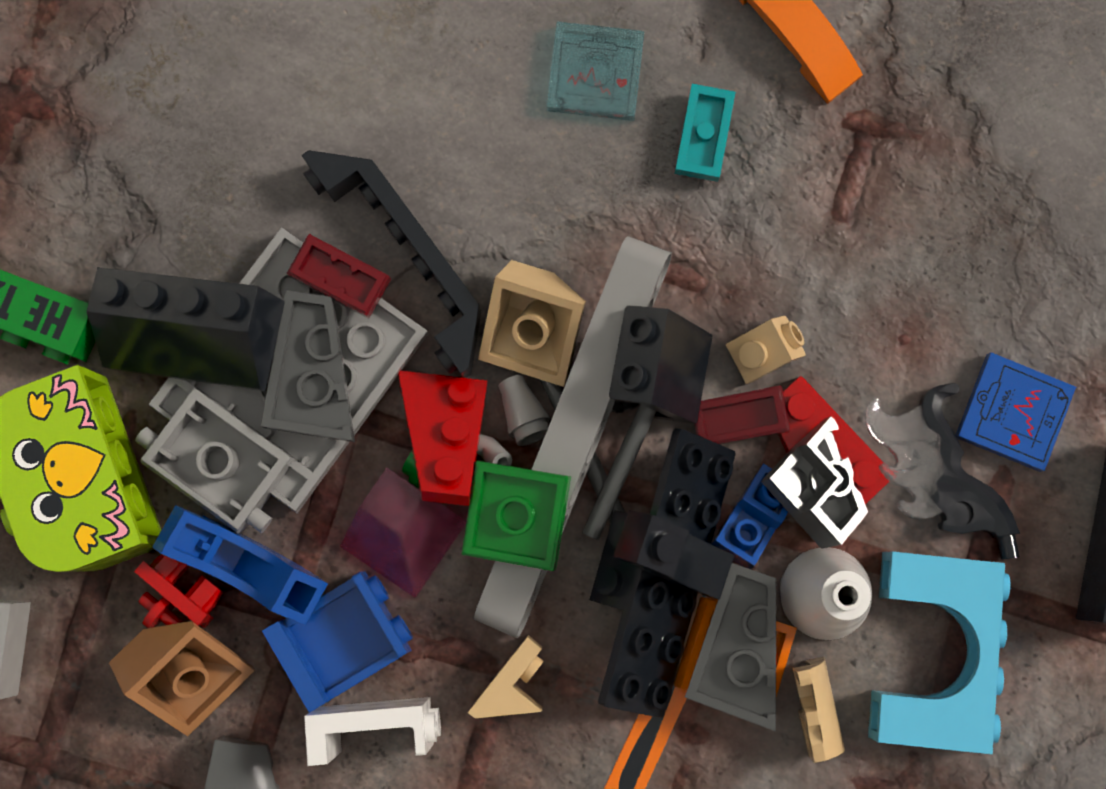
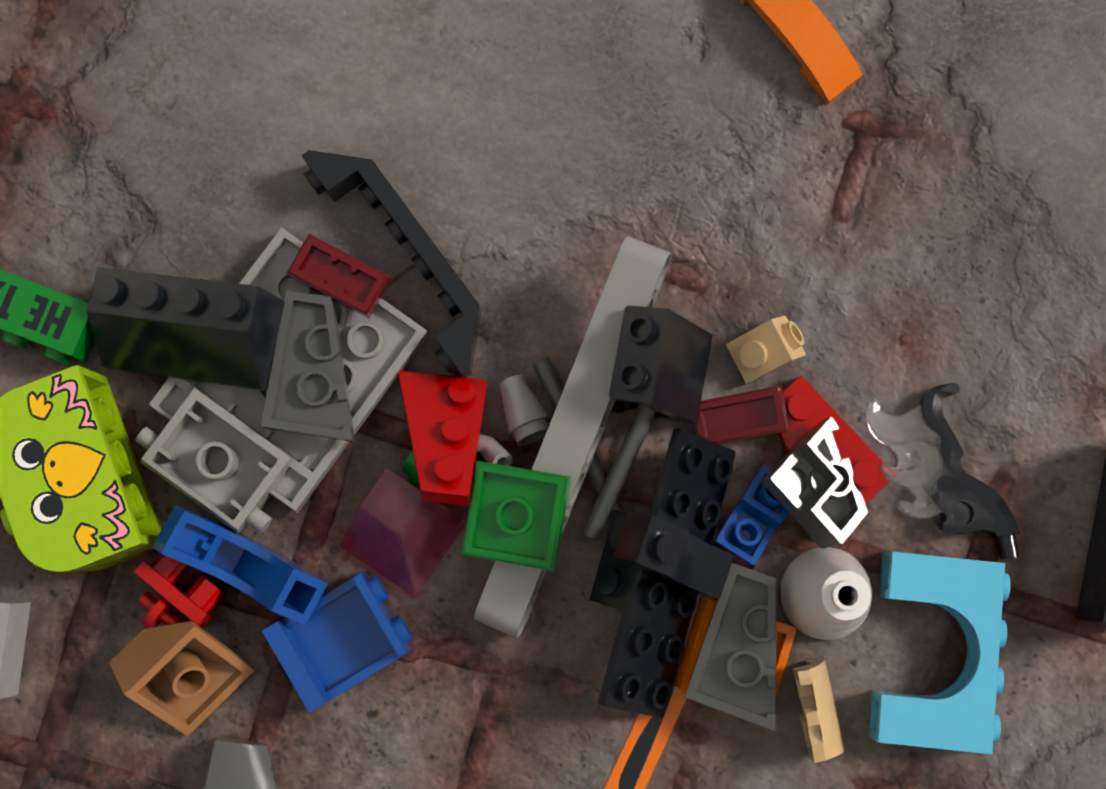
(327, 723): white panel -> none
(502, 694): tan slope -> none
(532, 323): tan slope -> none
(595, 71): clear light blue tile -> none
(705, 132): teal plate -> none
(1015, 412): blue tile -> none

